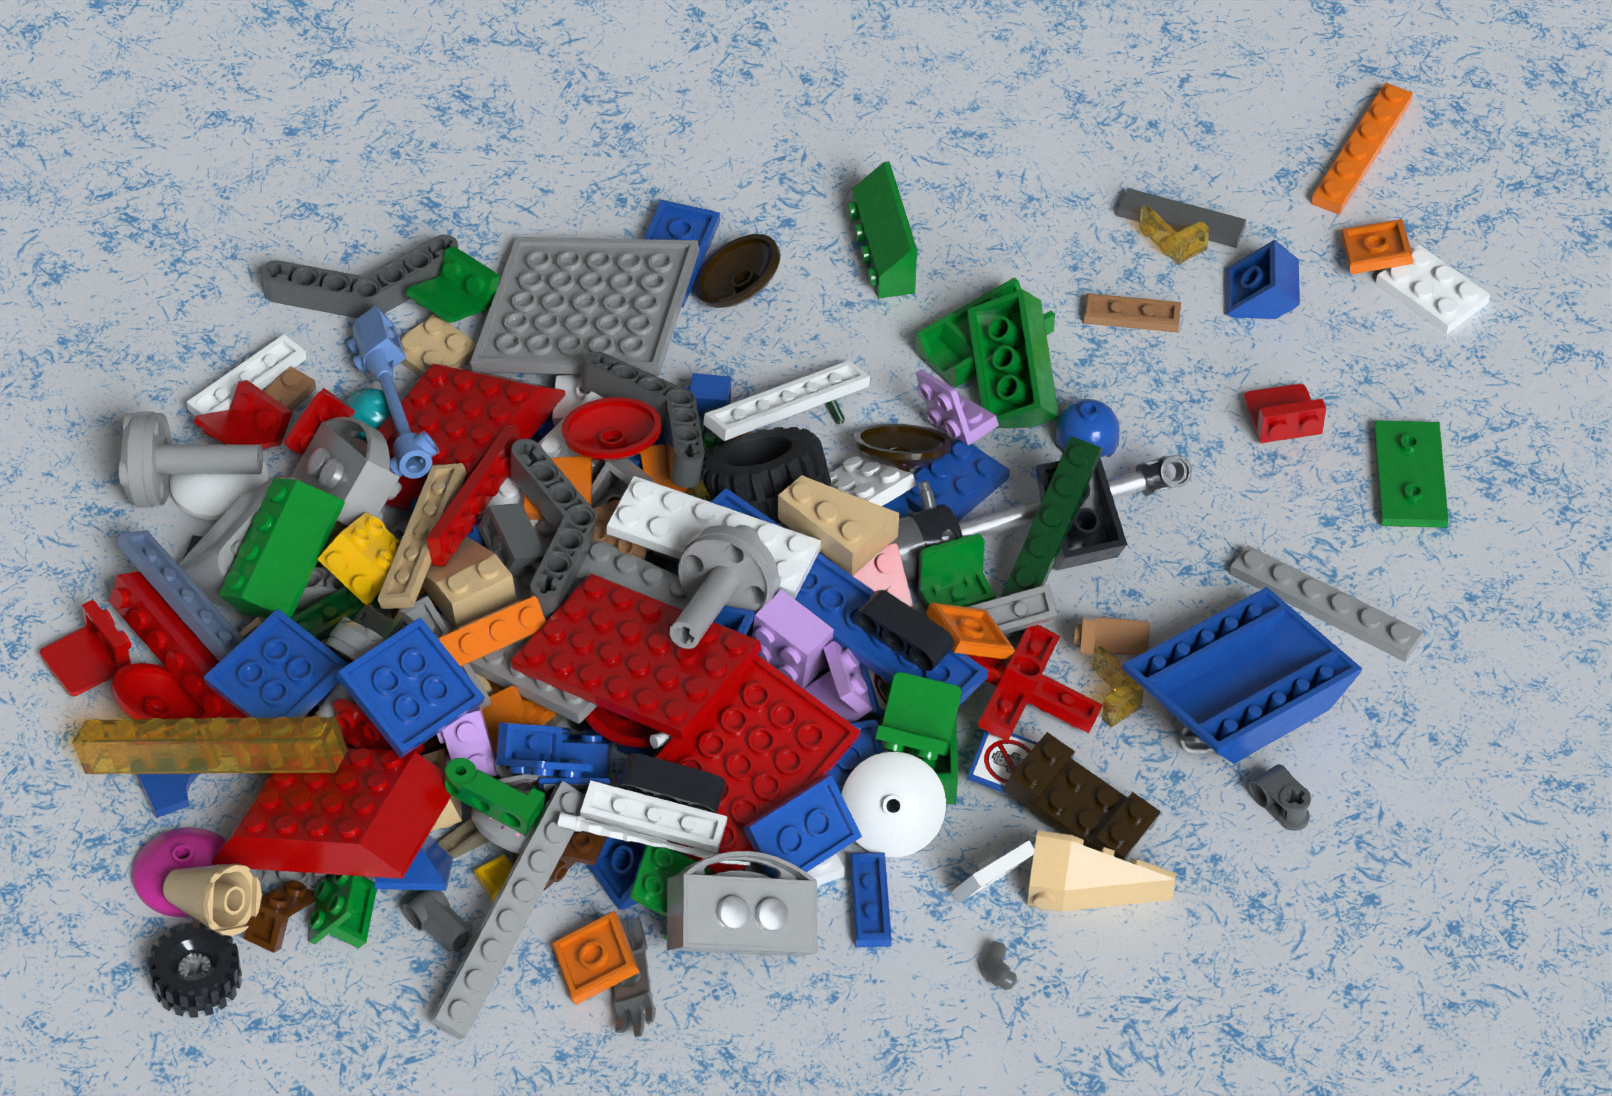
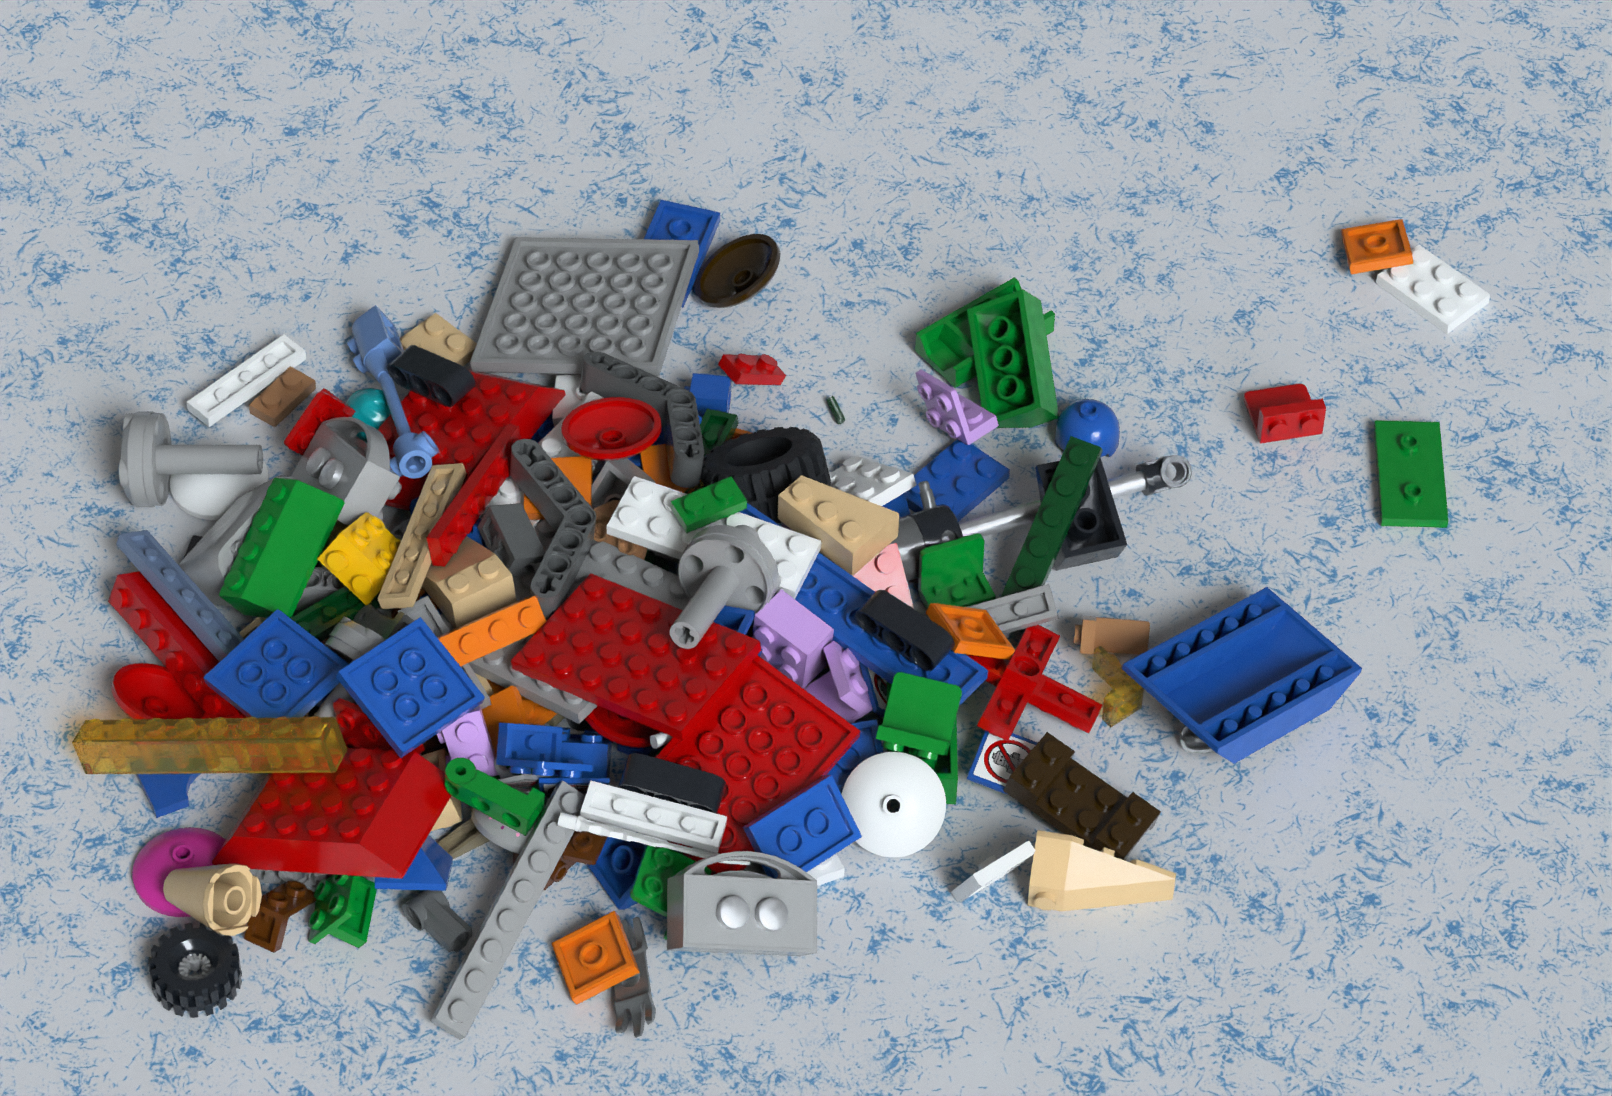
(88, 654): red bracket -> none
(251, 420): red bracket -> none
(350, 293): dark grey beam -> none
(431, 376): none -> black beam
(459, 290): green bracket -> none
(493, 875): yellow tile -> none
(708, 504): none -> green plate
(752, 369): none -> red plate
(786, 400): white plate -> none
(870, 900): blue tile -> none
(884, 233): green slope -> none
(902, 445): dark brown dish -> none
(995, 969): dark grey arm -> none
(1132, 312): medium nougat tile -> none
(1176, 245): clear yellow bracket -> none
(1178, 215): dark grey tile -> none
(1263, 284): blue slope -> none
(1282, 797): dark grey piece -> none
(1327, 603): light grey plate -> none
(1362, 148): orange plate -> none

